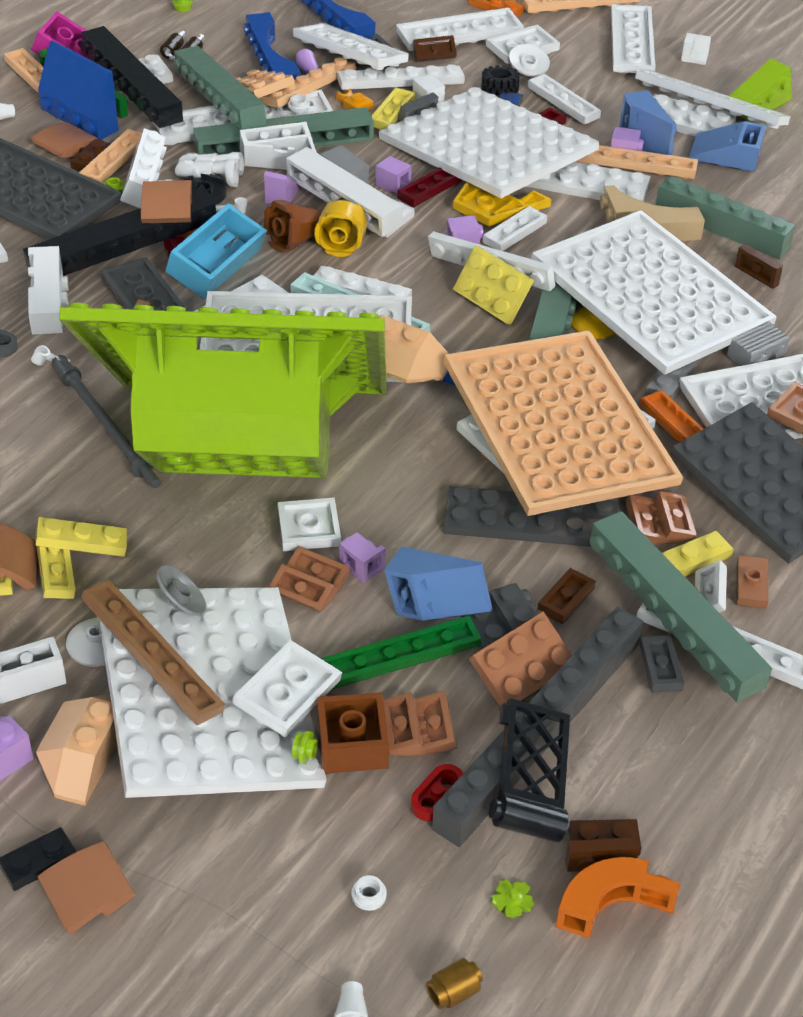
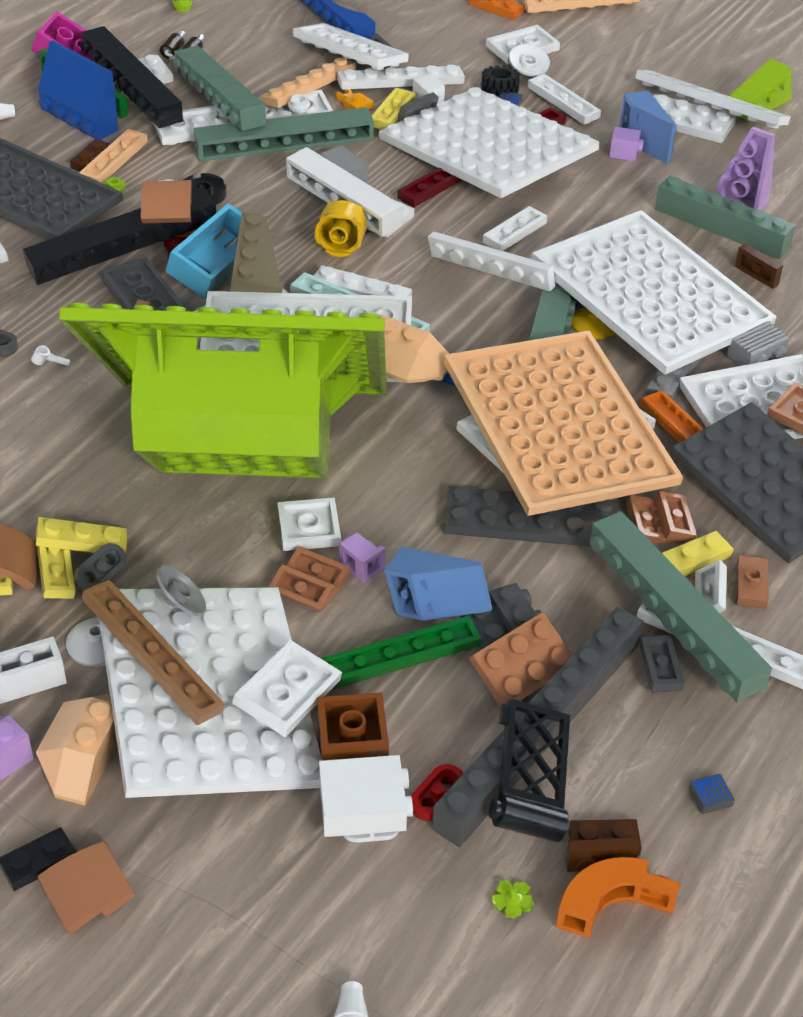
(25, 66): light nougat plate -> none
(47, 290): white wedge -> none
(63, 139): nougat slope -> none
(71, 376): dark grey bar -> none
(97, 567): none -> dark grey plate
(144, 166): white brick -> none
(229, 165): white piece -> none
(240, 204): white hand -> none
(254, 258): none -> dark tan wedge
(261, 34): blue arch -> none
(264, 83): light nougat plate -> none
(273, 144): white wedge -> none
(279, 187): lavender slope -> none
(289, 224): dark orange cone -> none
(304, 747): lime plate -> none
(306, 60): lavender cone -> none
(364, 798): none -> white brick
(372, 885): white plate -> none
(392, 174): lavender brick -> none
(419, 724): nougat slope -> none
(434, 48): reddish brown plate -> none
(454, 983): pearl gold brick -> none
(464, 27): white plate -> none
(465, 229): lavender brick -> none
(492, 209): yellow wing -> none
(493, 284): light yellow plate -> none
(566, 595): reddish brown plate -> none
(591, 179): white plate -> none
(632, 38): white plate -> none
(643, 162): light nougat plate -> none
(683, 222): tan arch -> none
(696, 48): white panel -> none
(711, 793): none -> dark grey tile
(730, 146): medium blue slope -> none
(750, 171): none -> lavender wedge

